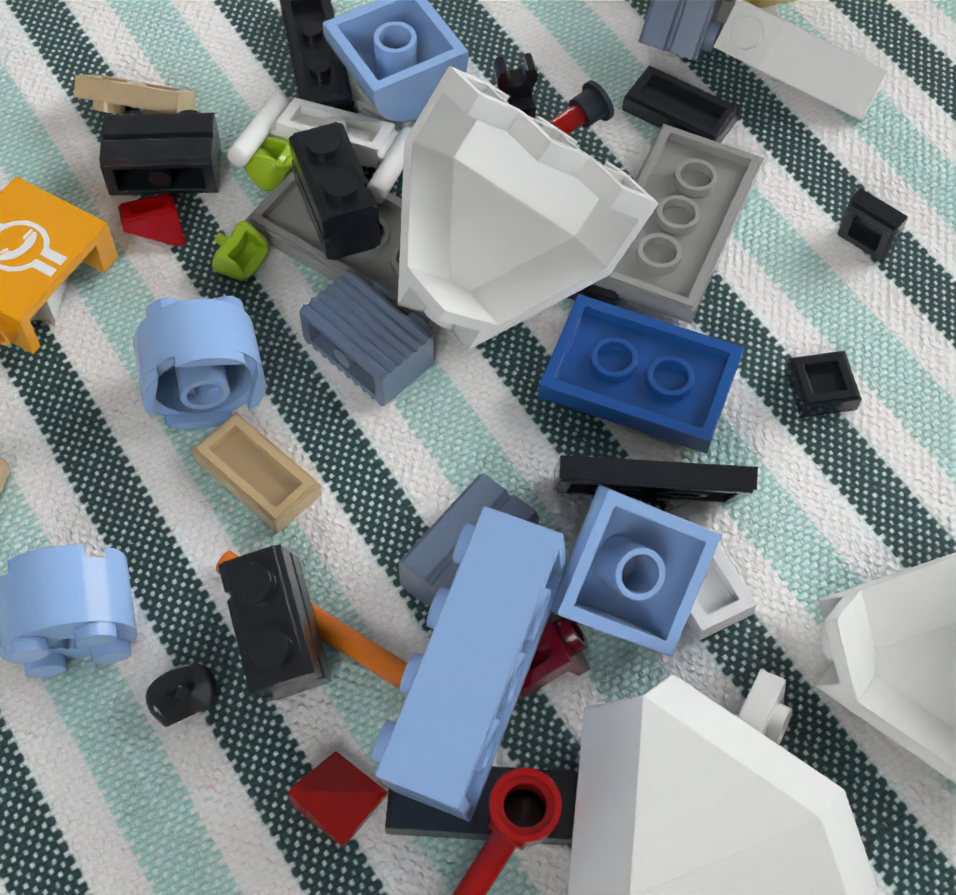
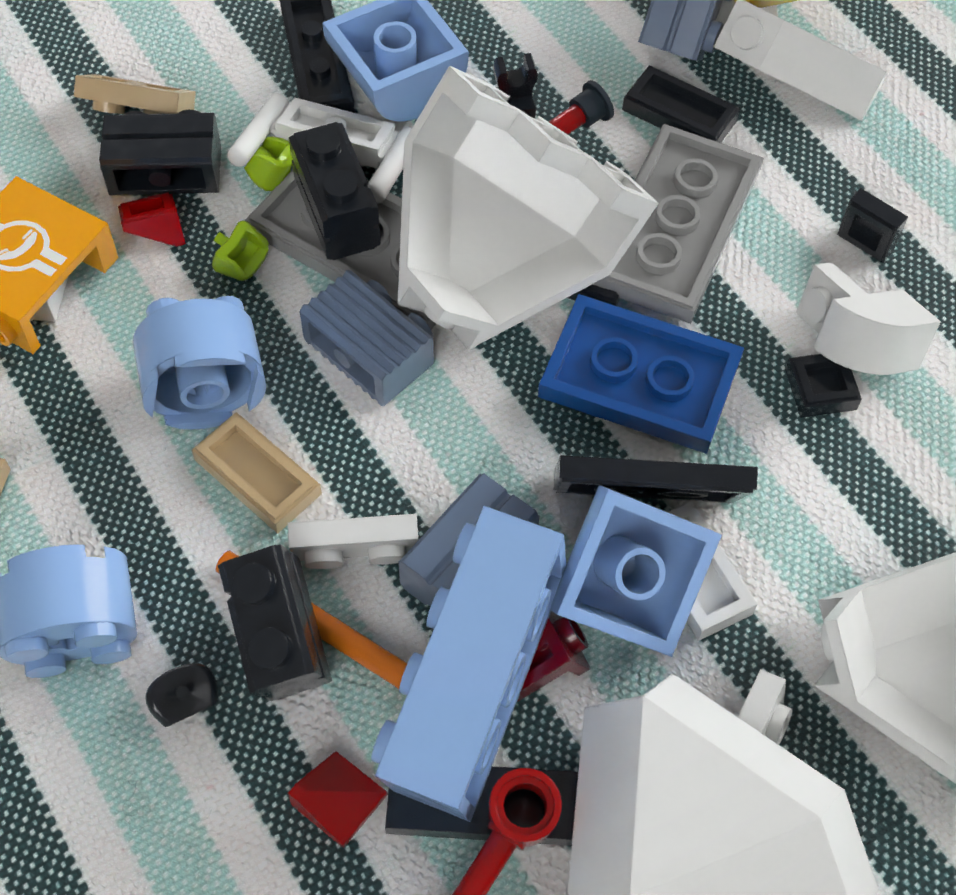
(327, 542): none -> white plate
(863, 330): none -> white brick

